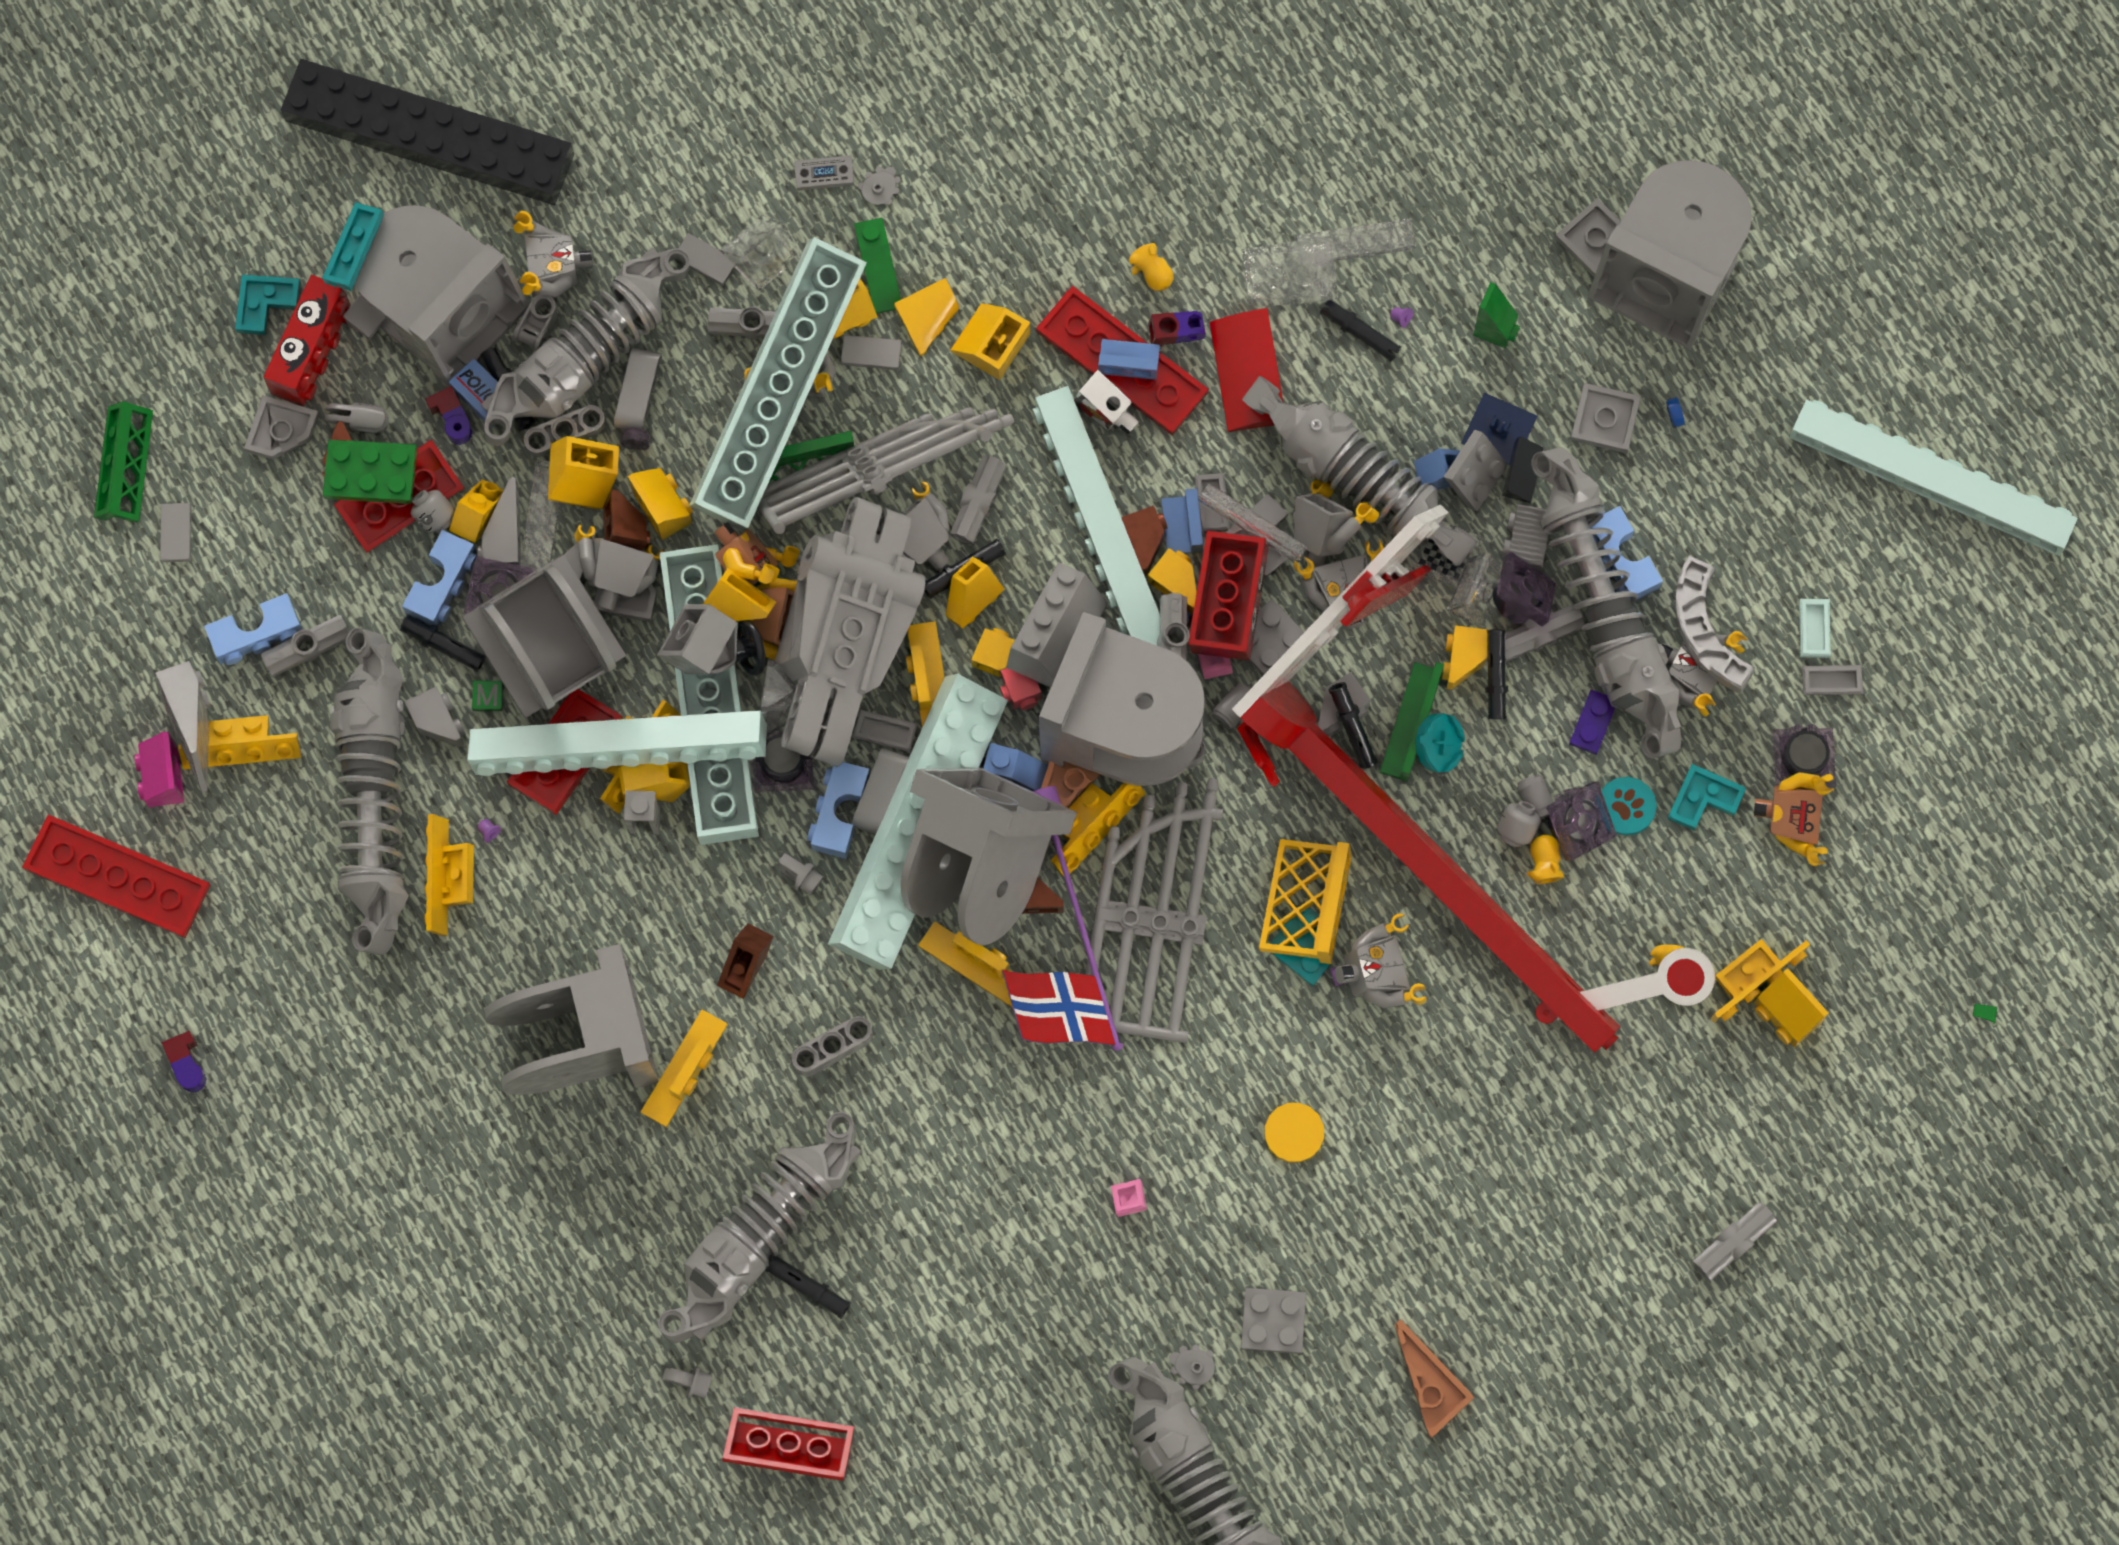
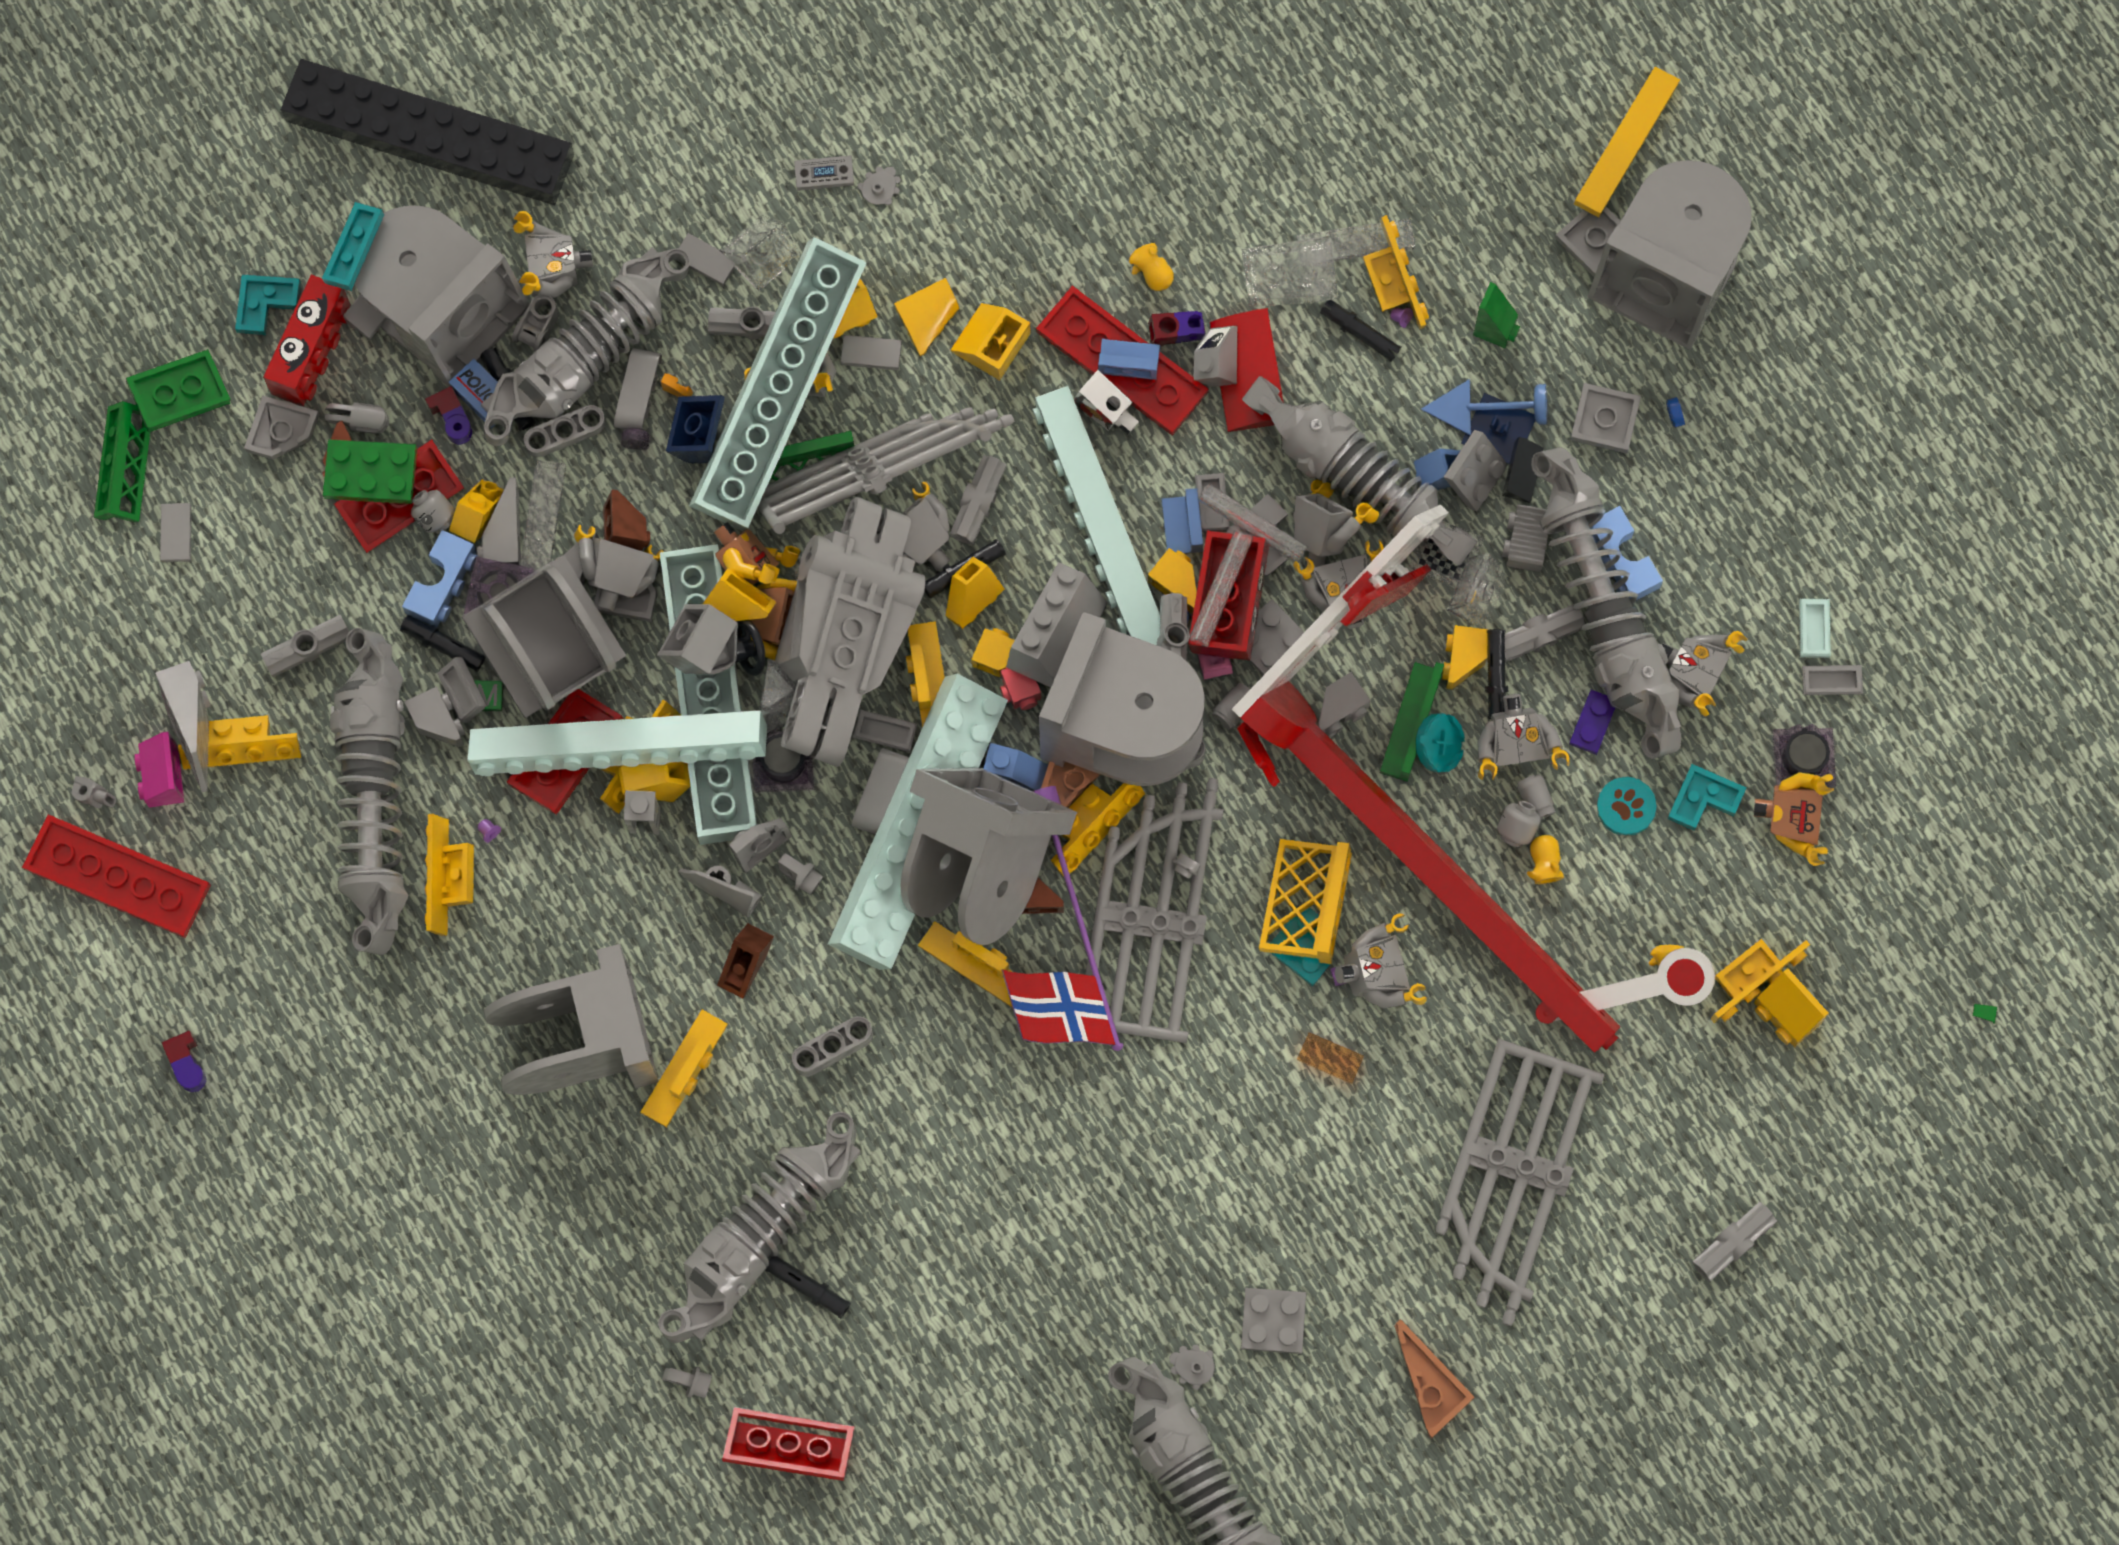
(95, 795): none -> light grey piece
(178, 390): none -> green plate
(278, 624): light blue arch -> none
(461, 689): none -> light grey tile
(582, 471): yellow slope -> none
(660, 501): yellow slope -> none
(670, 385): none -> light orange tile
(695, 428): none -> dark blue slope
(738, 897): none -> light grey panel
(758, 839): none -> light grey plate
(830, 833): light blue arch -> none
(879, 267): green slope -> none
(1129, 1197): bright pink tile -> none
(1146, 535): copper slope -> none
(1186, 866): none -> light grey plate
(1217, 357): none -> light grey slope
(1221, 588): none -> clear piece
(1294, 1132): yellow tile -> none
(1330, 1058): none -> clear orange tile
(1348, 714): black pin -> none
(1390, 276): none -> yellow bracket
(1456, 408): none -> medium blue piece
(1515, 1164): none -> light grey piece
(1517, 738): none -> light grey torso
(1523, 591): clear purple piece -> none
(1578, 822): clear purple piece -> none
(1626, 142): none -> yellow tile
(1698, 632): light grey tile -> none
(1933, 477): light aqua brick -> none

